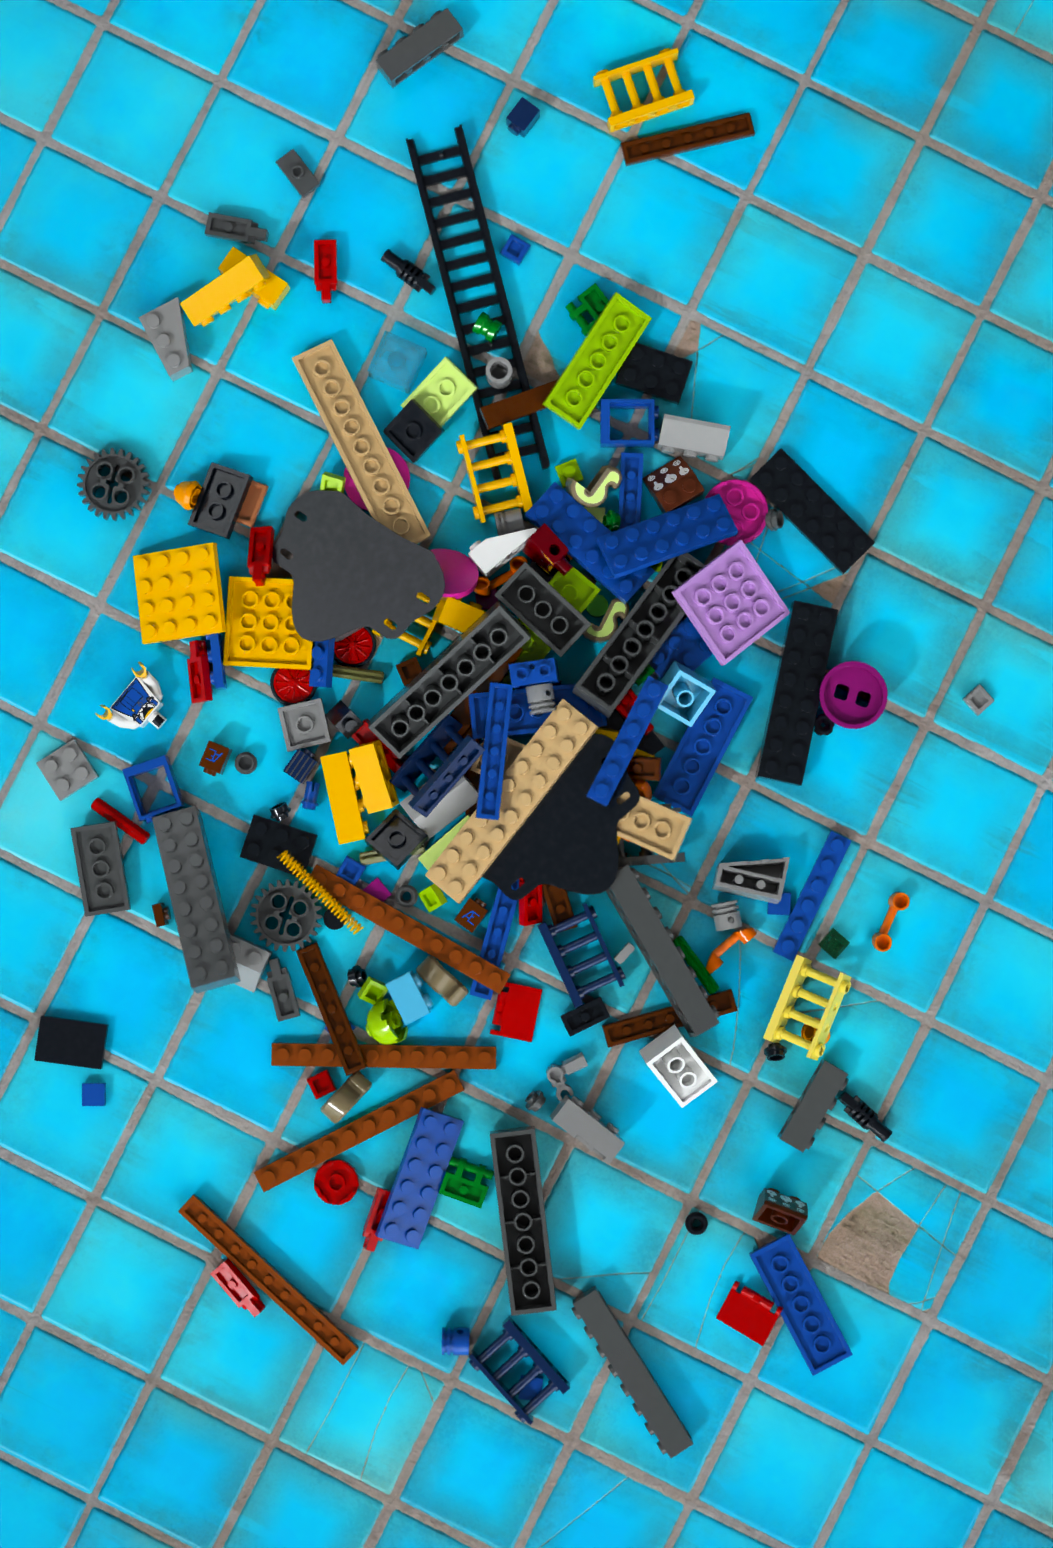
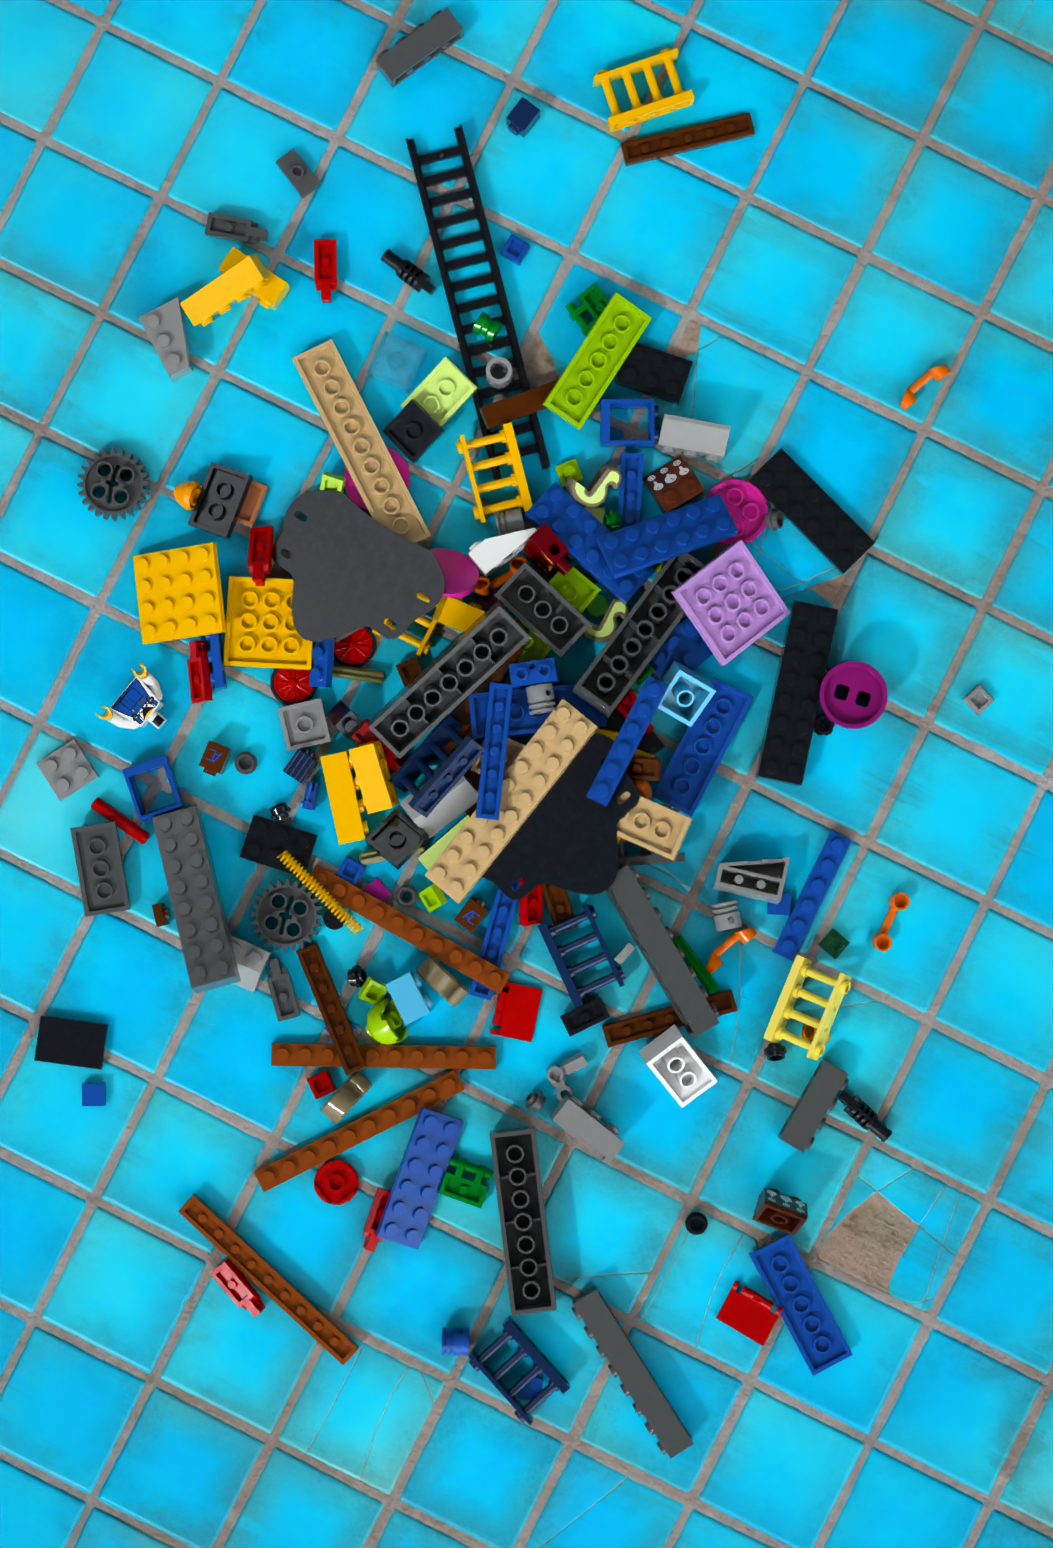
(937, 373): none -> orange bar

